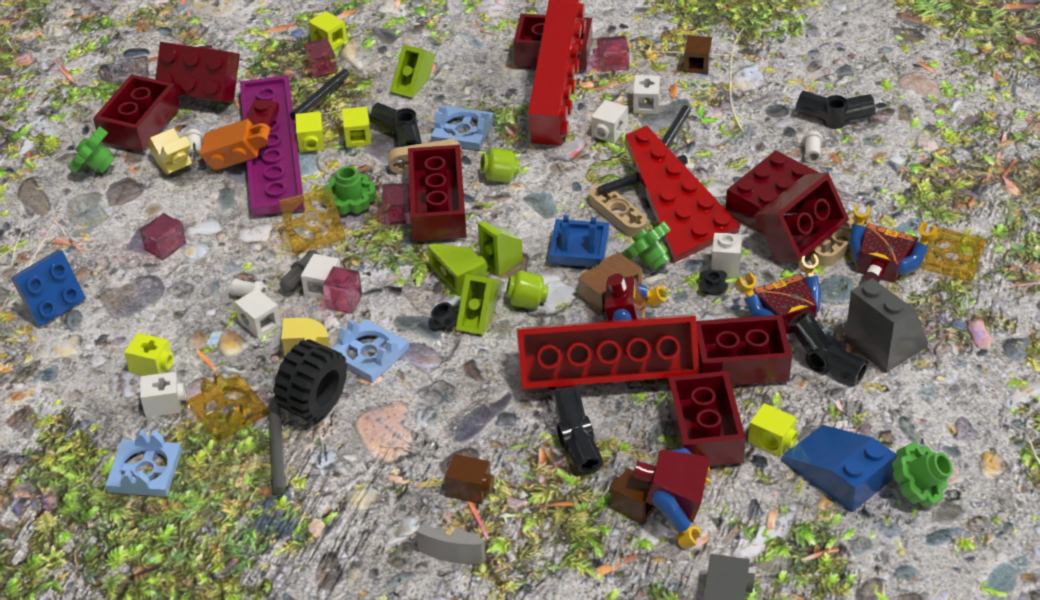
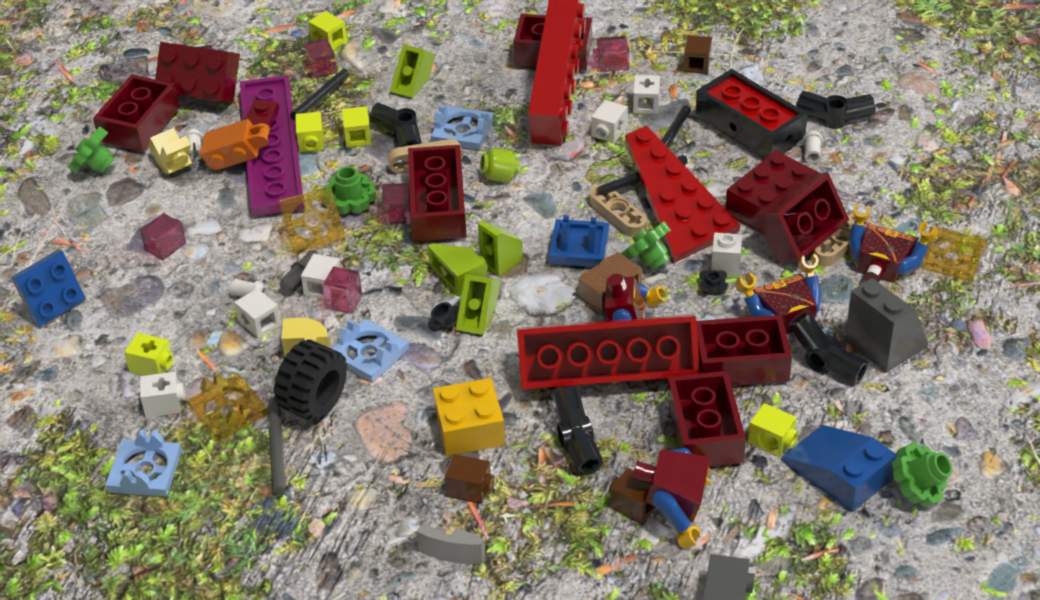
(469, 416): none -> yellow brick
(526, 290): lime head -> none
(751, 113): none -> black brick

